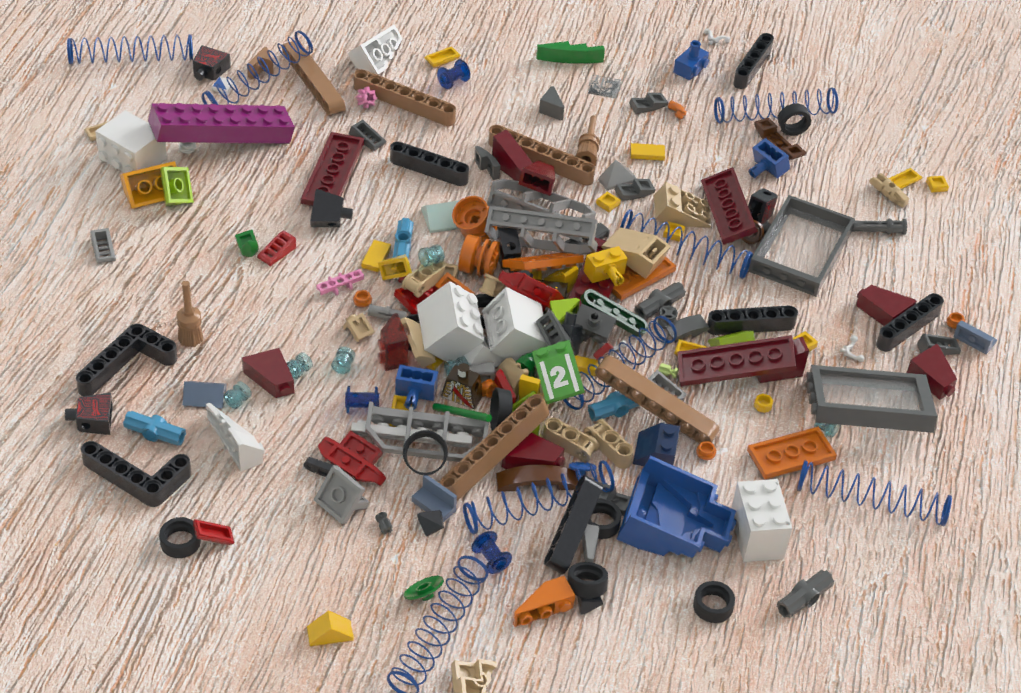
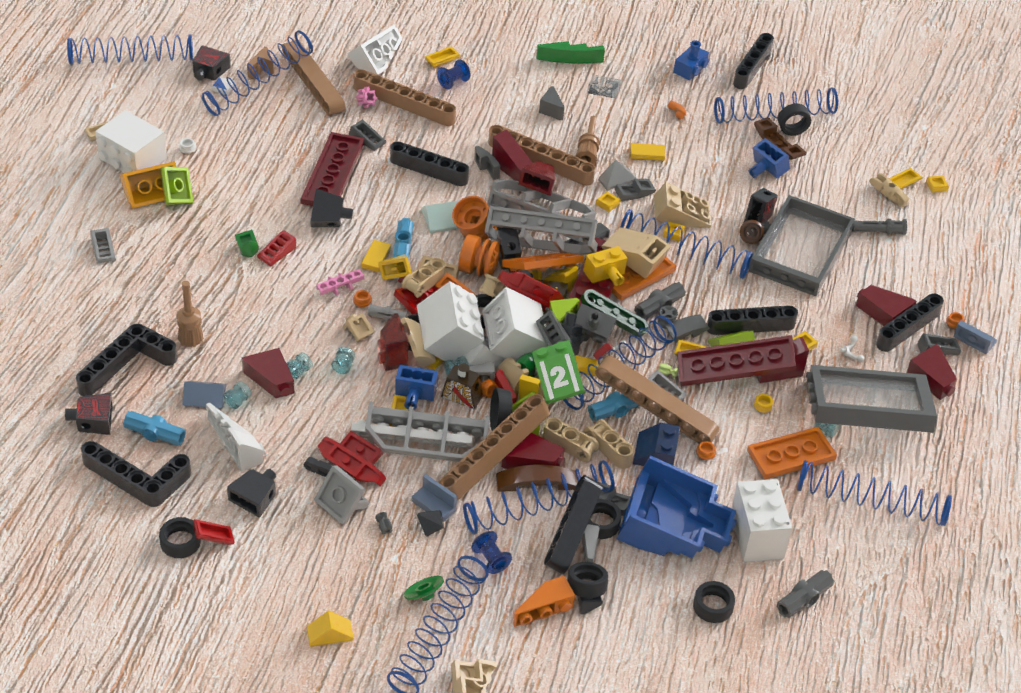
(220, 123): magenta brick -> none
(253, 491): none -> black torso
(360, 399): clear blue hose -> none
(430, 434): black tyre -> none
(431, 255): clear light blue wheel -> none
(462, 412): green bar -> none
(581, 466): blue piece -> none
(650, 103): dark grey slope -> none
(715, 40): white piece -> none
(728, 206): dark red plate -> none

